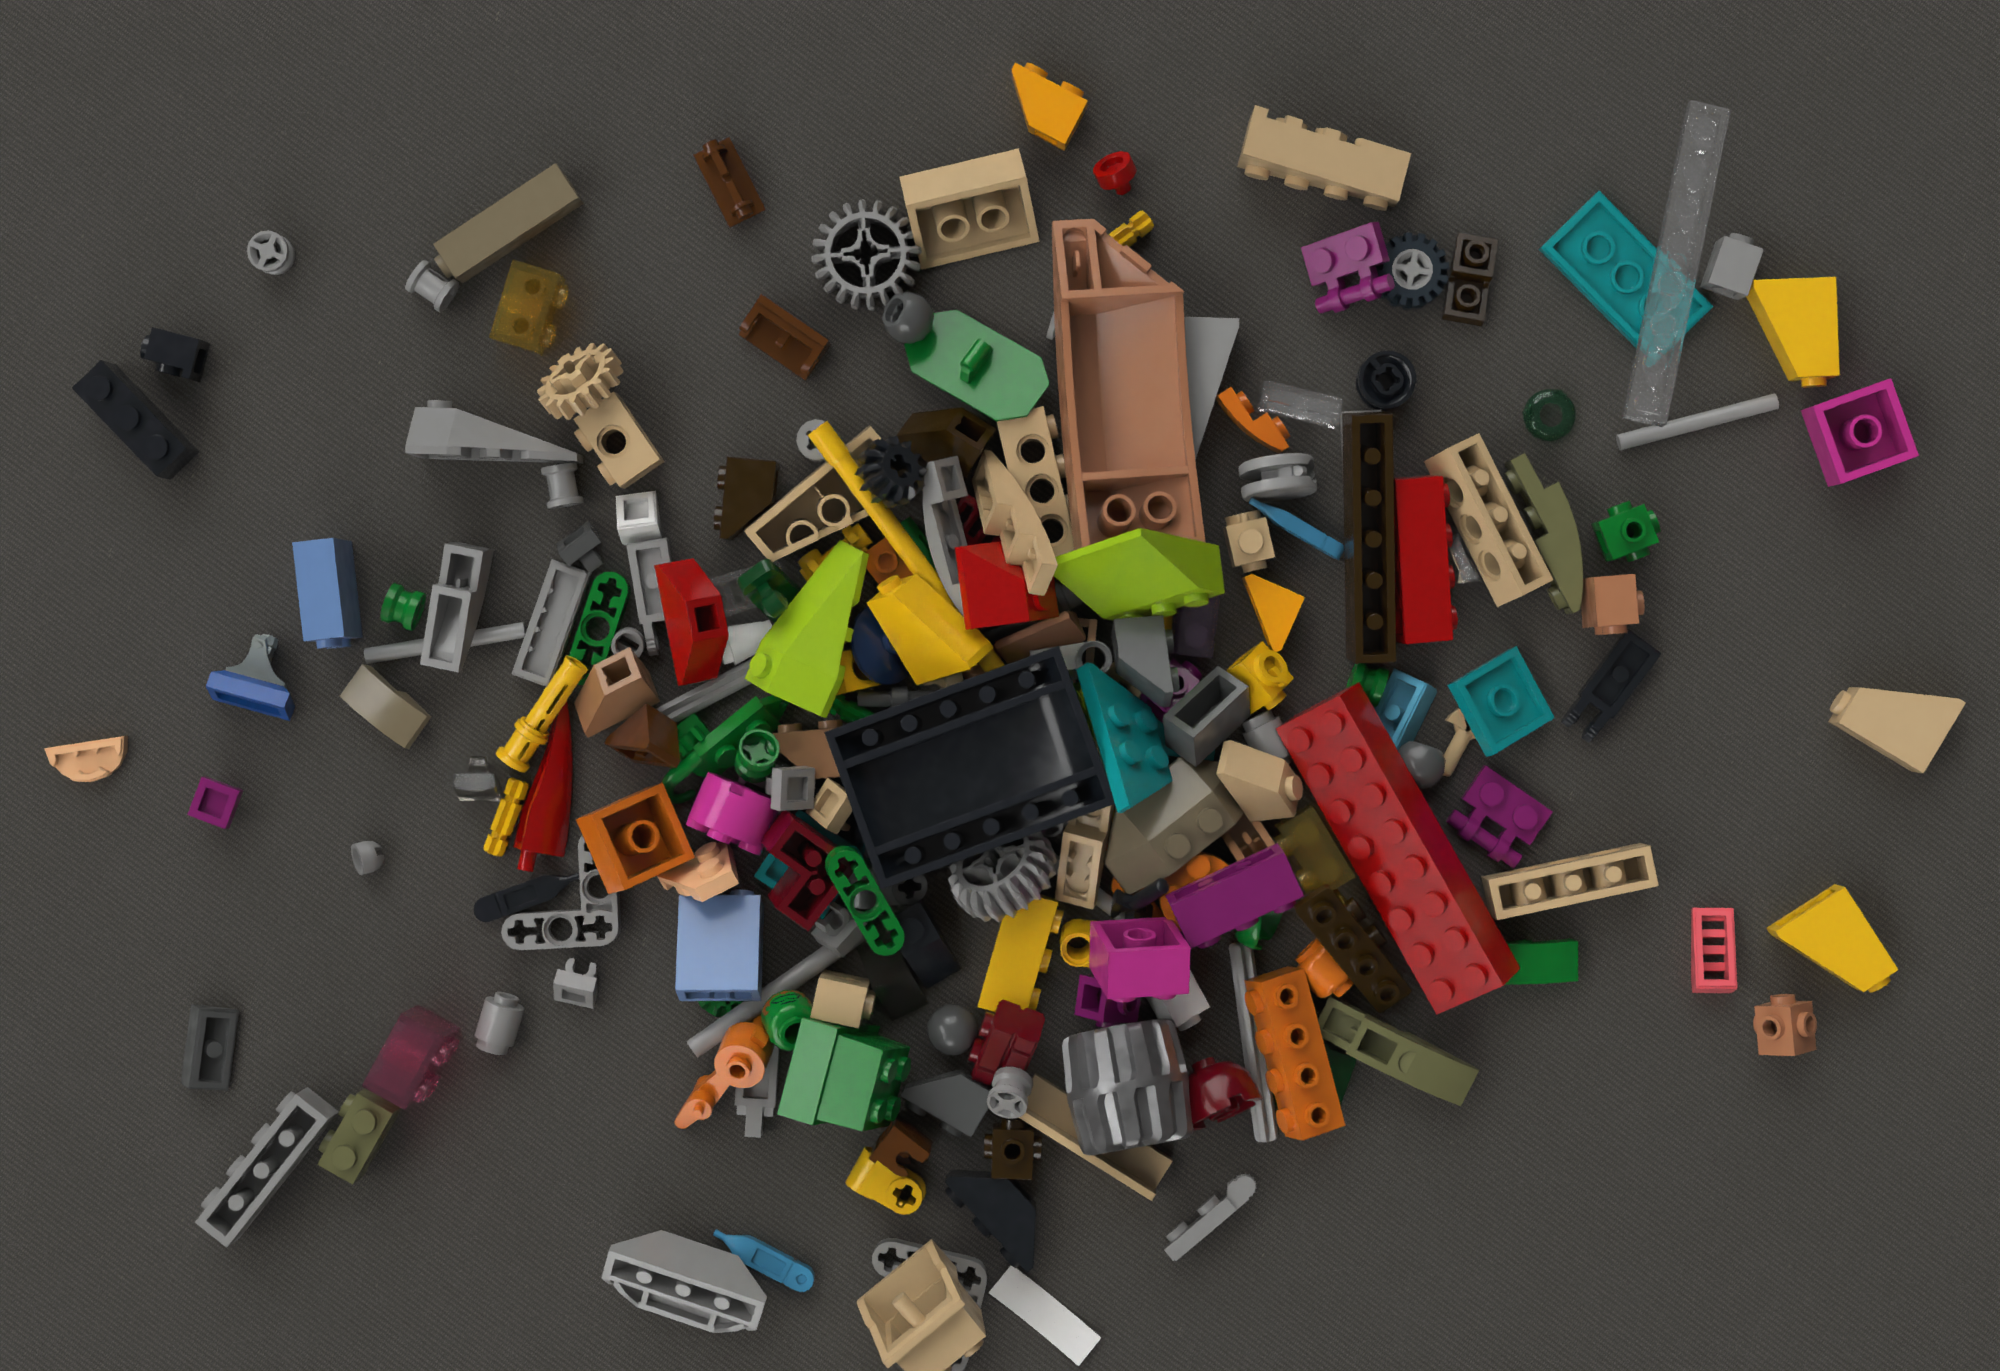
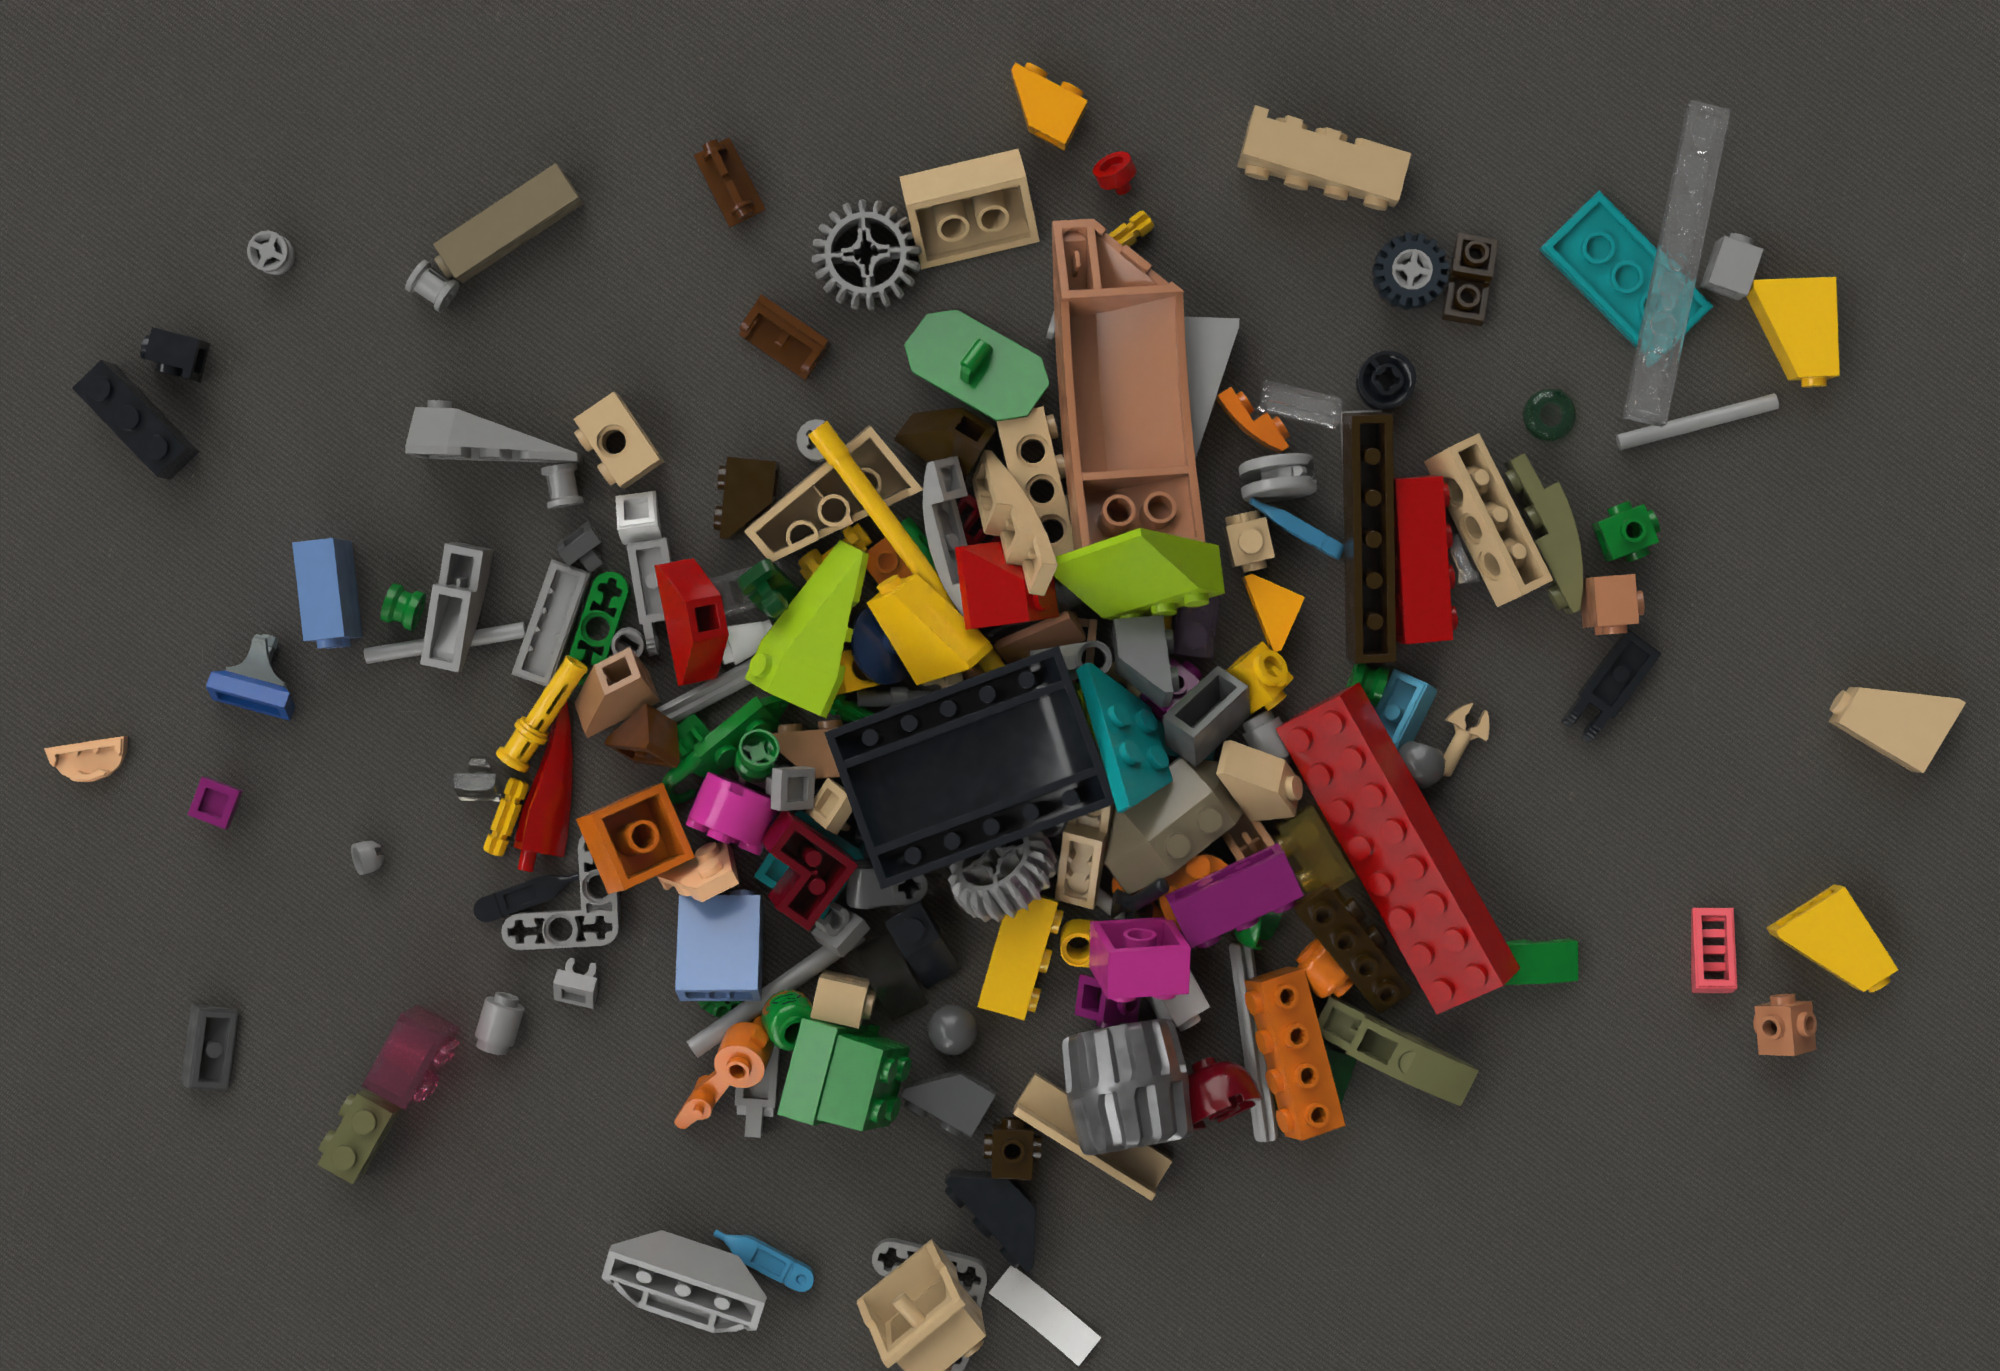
(266, 1167): light grey brick -> none
(384, 707): dark tan slope -> none
(529, 308): clear yellow brick -> none
(580, 381): tan gear -> none
(884, 1186): yellow piece -> none
(888, 920): green beam -> none
(891, 472): black gear -> none
(898, 1143): reddish brown hinge -> none
(908, 317): dark grey piece -> none
(1007, 1041): dark red brick -> none
(1010, 1092): light grey wheel -> none
(1212, 1214): light grey hinge -> none
(1345, 255): magenta plate -> none
(1501, 701): teal plate -> none
(1506, 806): magenta plate -> none
(1570, 881): tan brick -> none
(1859, 433): dark pink brick -> none

